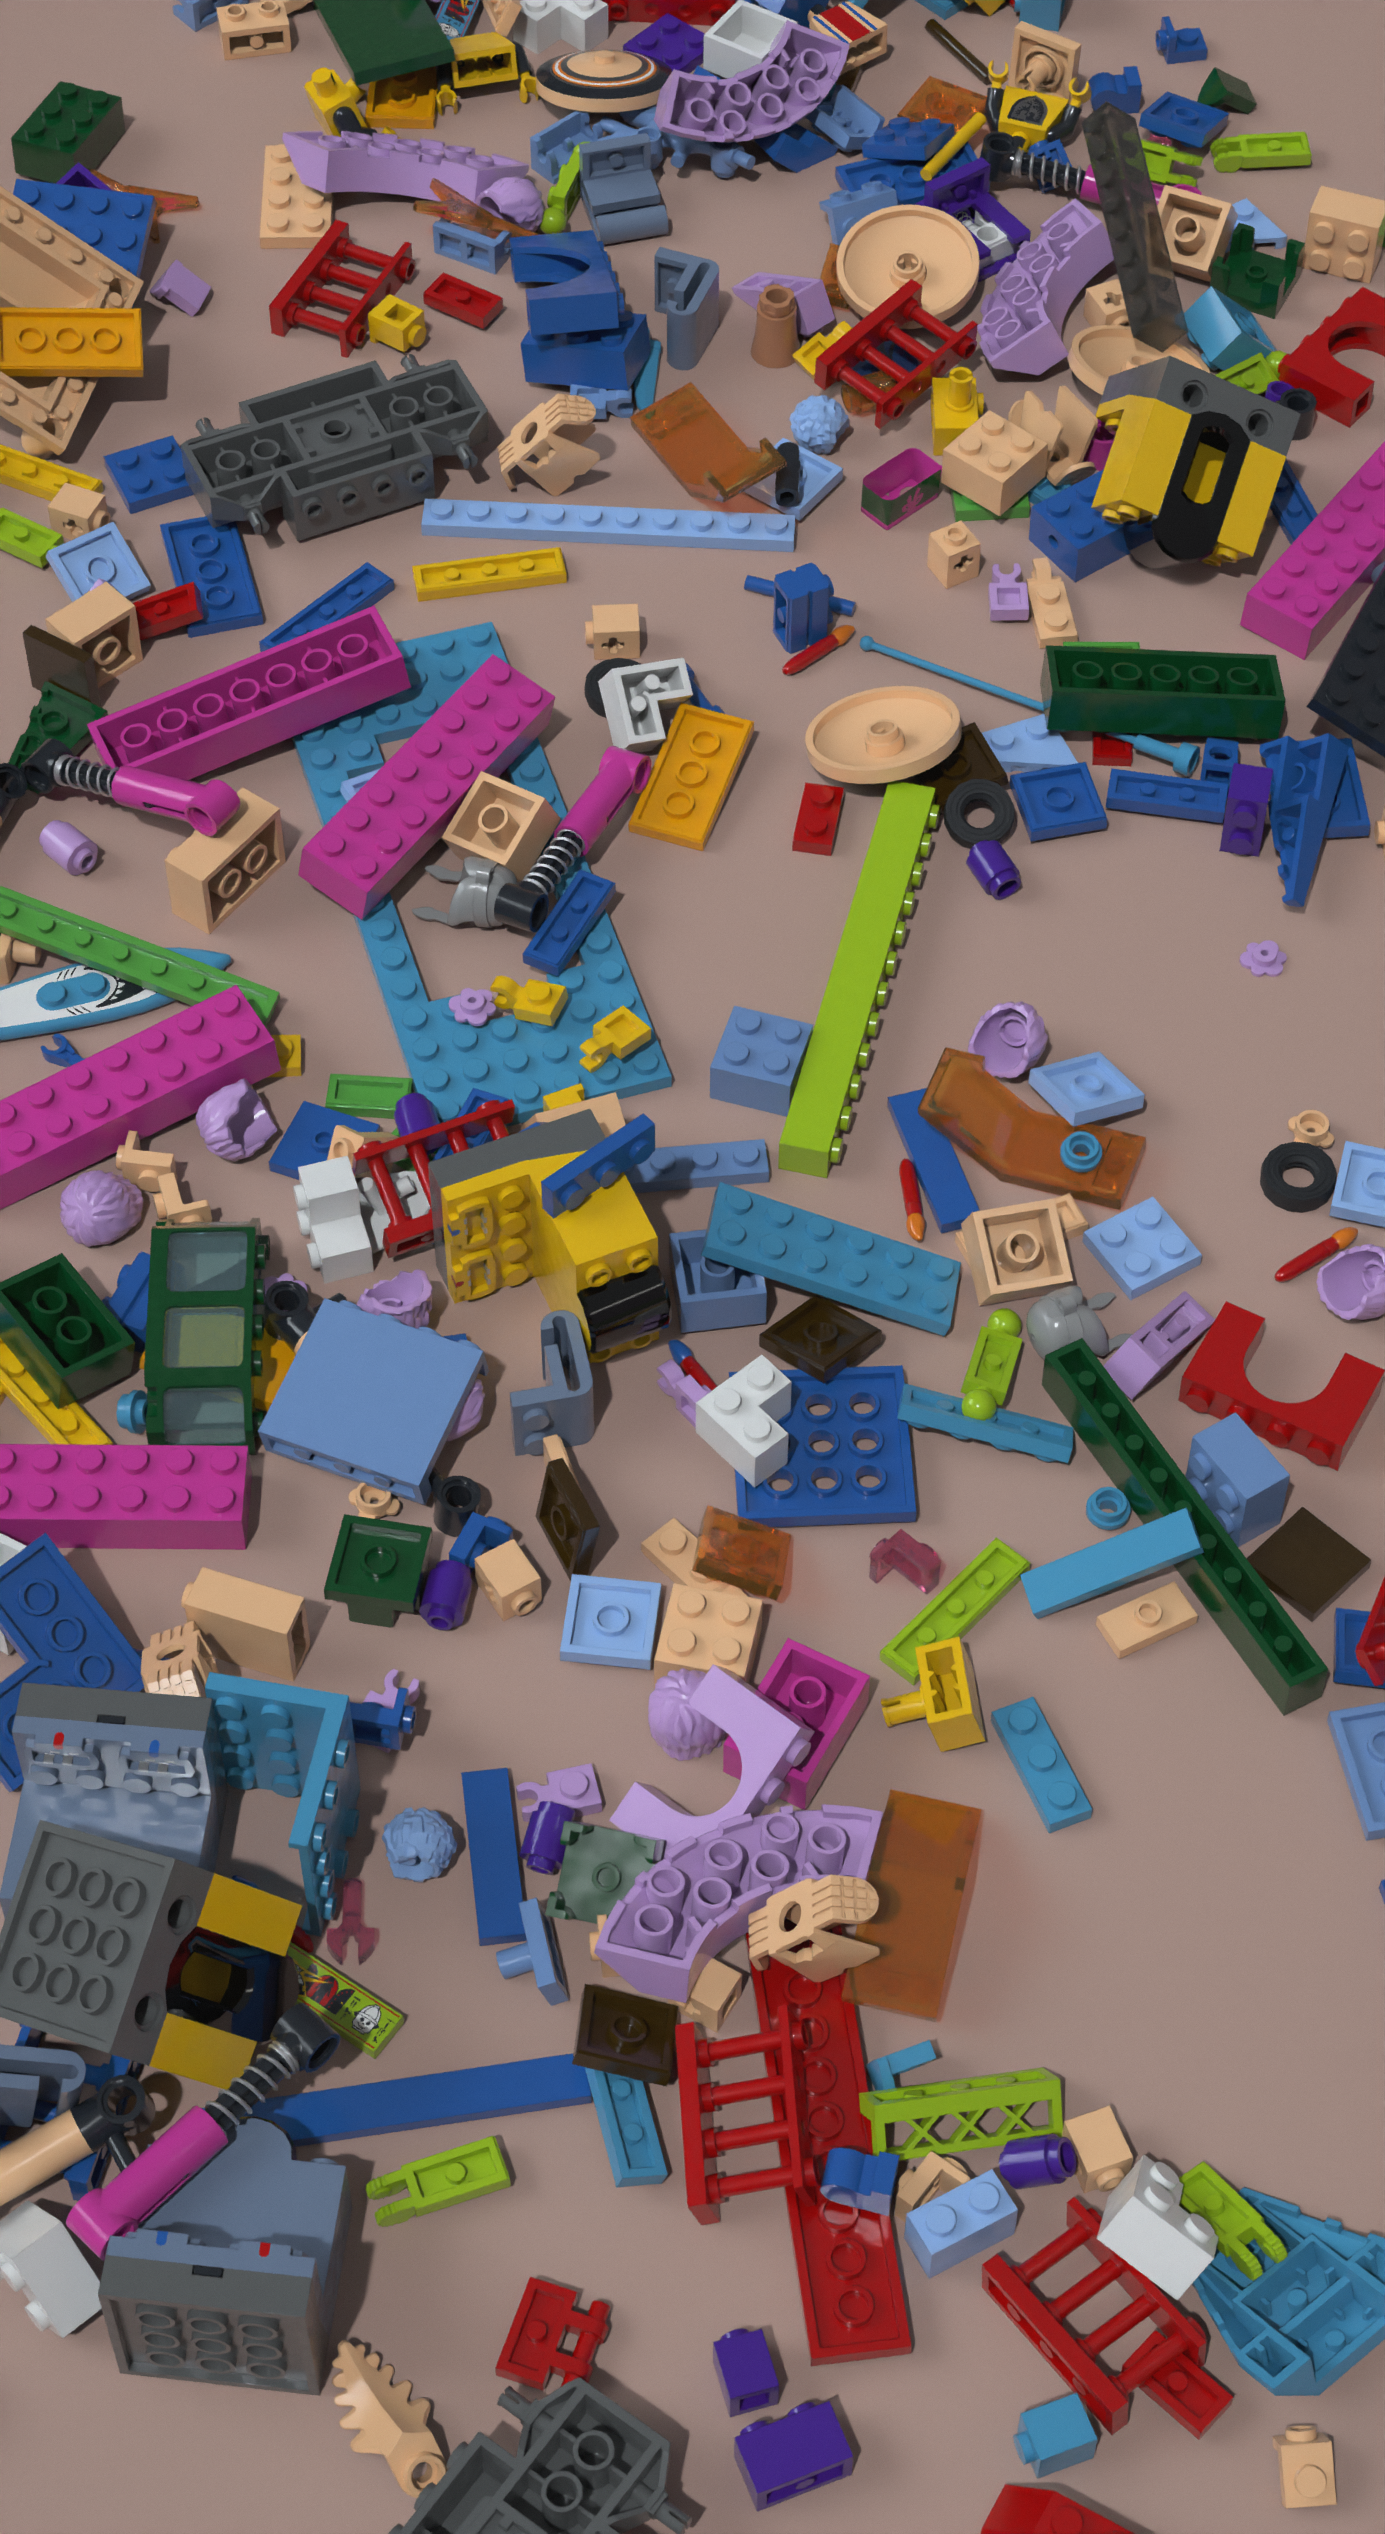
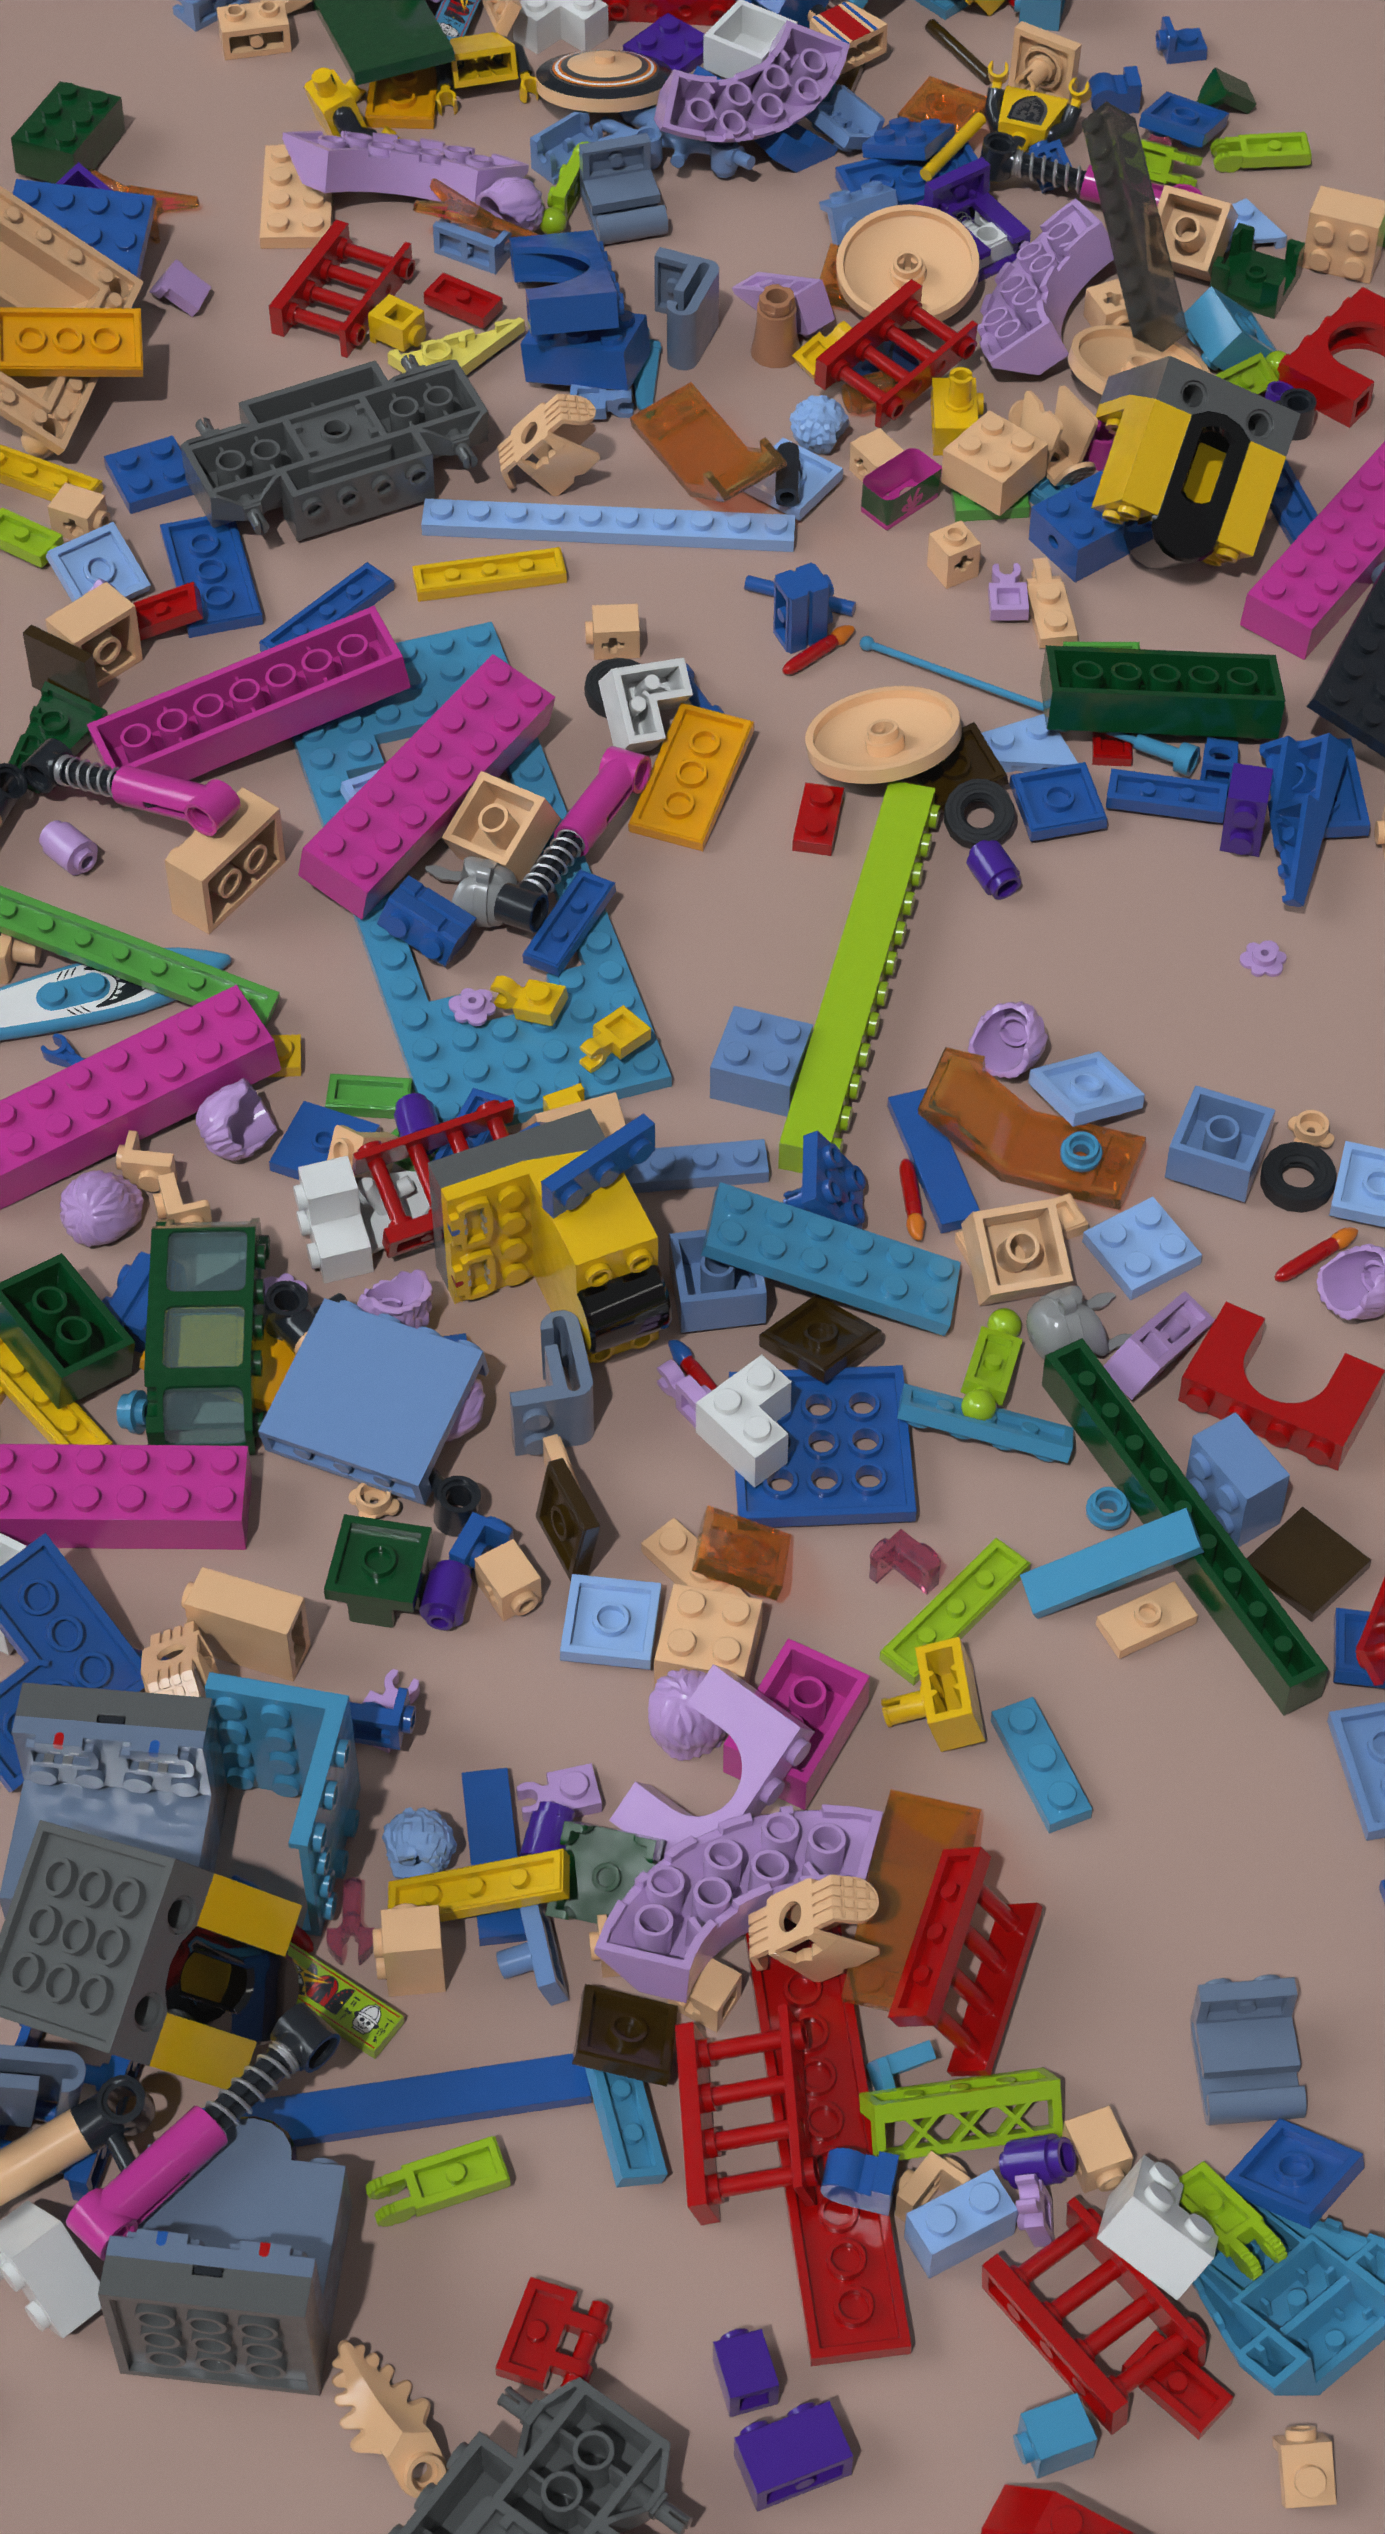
(410, 1950): none -> light nougat brick
(426, 921): none -> blue brick
(463, 346): none -> light yellow wing
(487, 1886): none -> yellow tile
(829, 1183): none -> blue plate
(871, 452): none -> light nougat brick
(935, 1953): none -> red fence
(1034, 2209): none -> lavender plate
(1219, 1143): none -> medium blue brick
(1247, 2050): none -> sand blue piece
(1295, 2173): none -> blue plate

